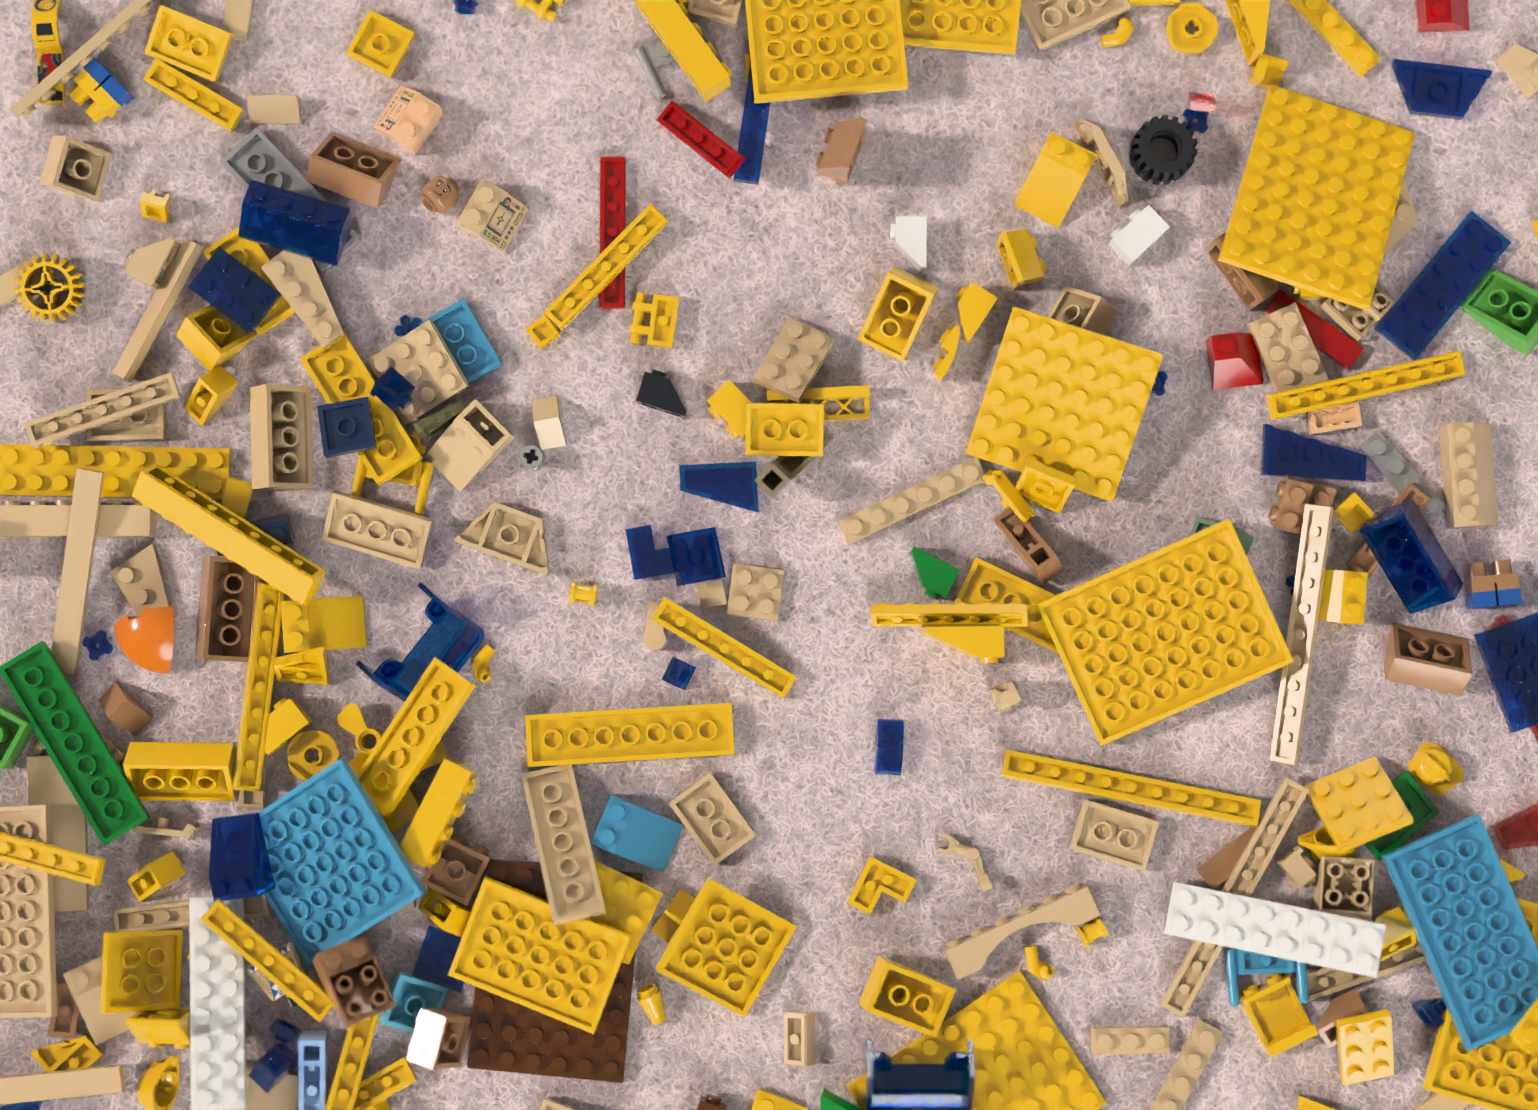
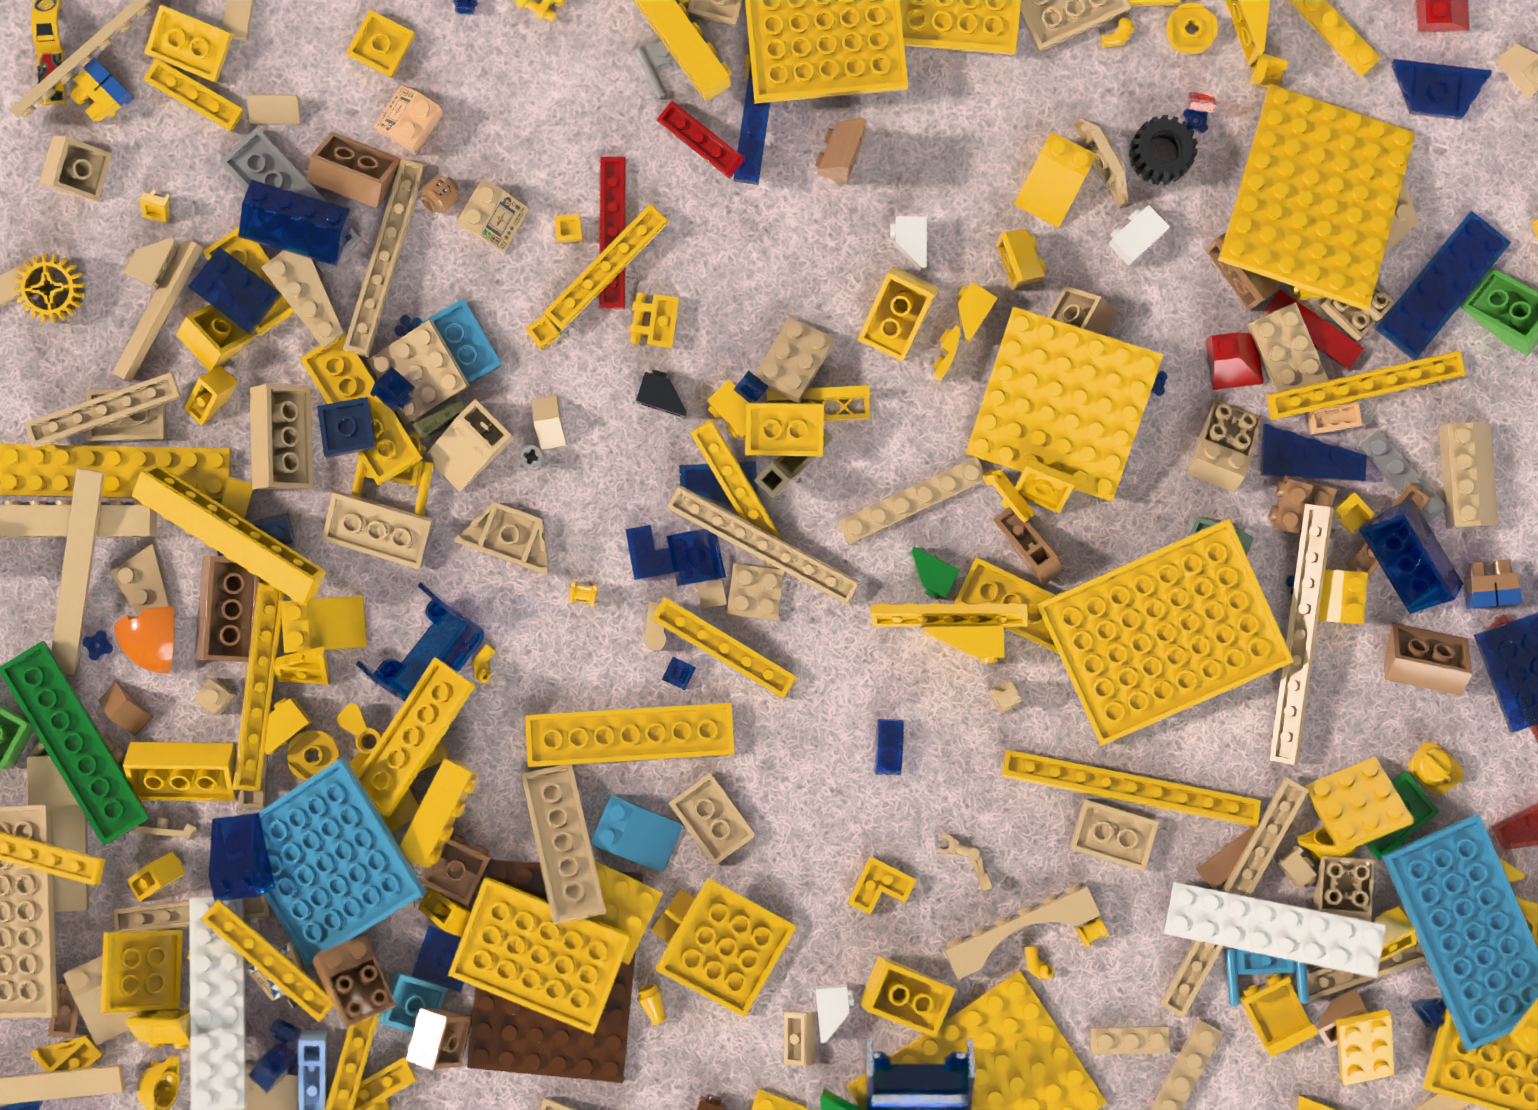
(215, 696): none -> tan brick
(385, 257): none -> tan tile
(568, 228): none -> yellow plate
(732, 477): none -> yellow tile
(750, 387): none -> clear blue plate
(762, 544): none -> tan tile
(833, 1008): none -> white slope
(1224, 446): none -> tan slope

